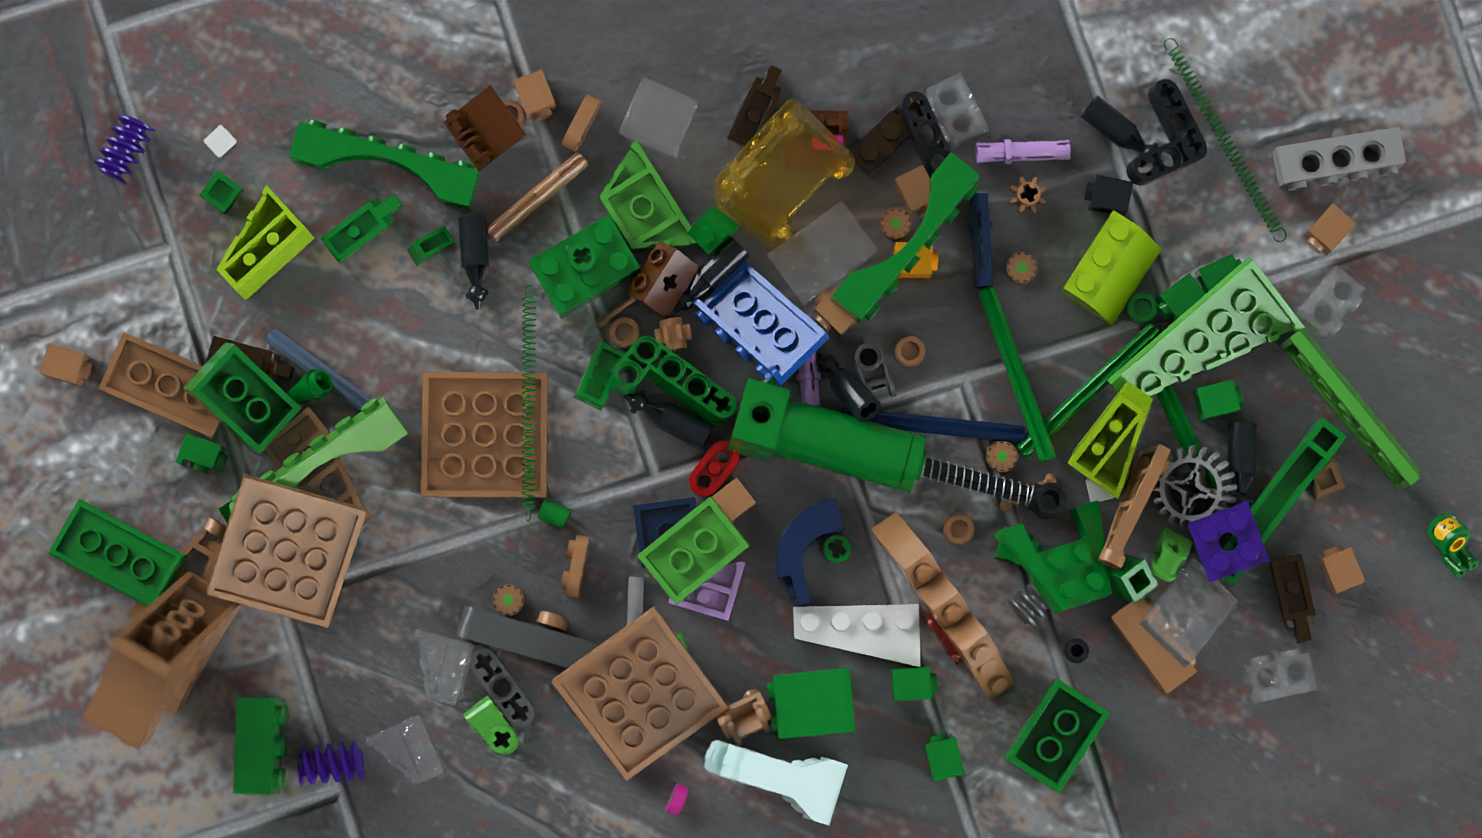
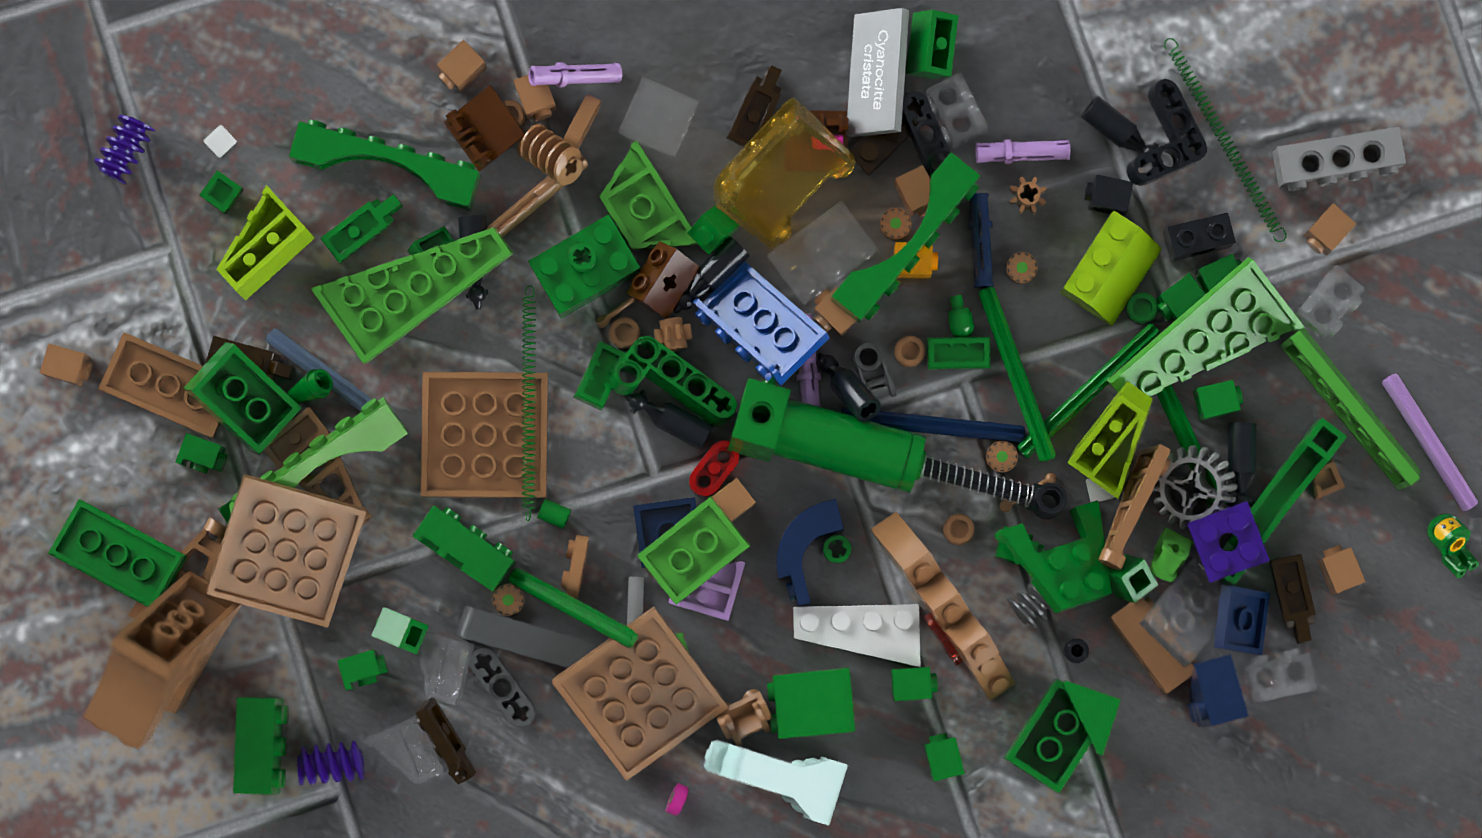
(362, 669): none -> green brick
(395, 297): none -> bright green wing
(400, 630): none -> brick
(445, 740): none -> dark brown hinge
(460, 67): none -> medium nougat brick
(464, 547): none -> green wedge
(488, 722): bright green piece -> none
(551, 154): none -> medium nougat piece
(553, 621): medium nougat tile -> none
(573, 607): none -> green axle
(574, 74): none -> lavender pin
(877, 72): none -> tile
(932, 44): none -> green brick
(958, 353): none -> green plate
(960, 318): none -> green cylinder
(1095, 712): none -> green tile
(1199, 237): none -> black brick
(1216, 693): none -> dark blue wedge
(1241, 620): none -> dark blue plate
(1429, 442): none -> lavender axle

